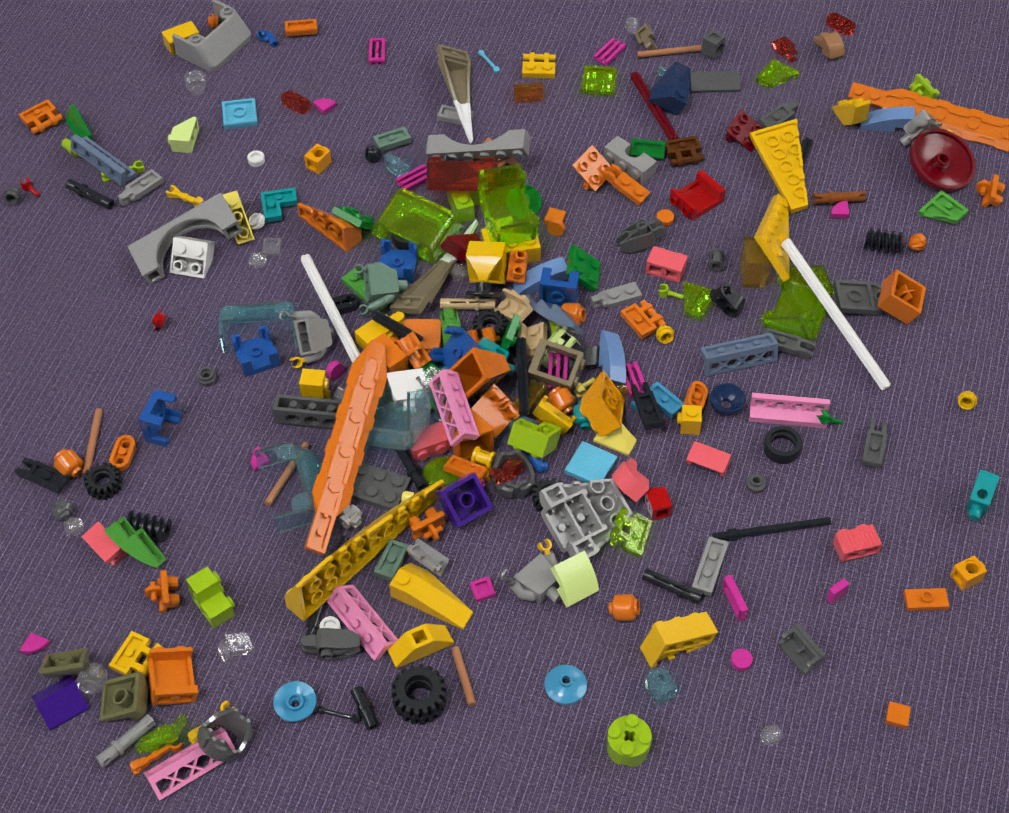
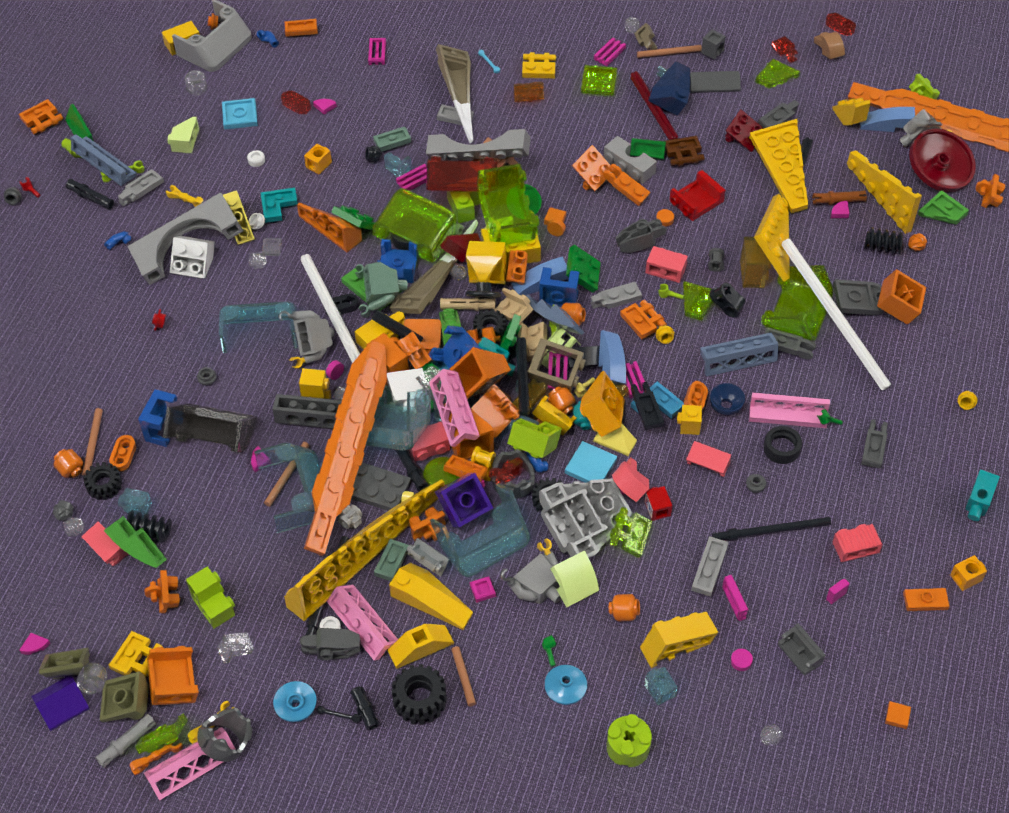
(43, 475): black hinge -> none
(115, 239): none -> blue arm
(135, 500): none -> clear light blue brick
(209, 424): none -> clear smoke windscreen
(256, 354): blue panel -> none
(492, 543): none -> clear light blue windscreen
(547, 644): none -> green hand
(651, 577): black pin -> none
(888, 190): none -> yellow wing

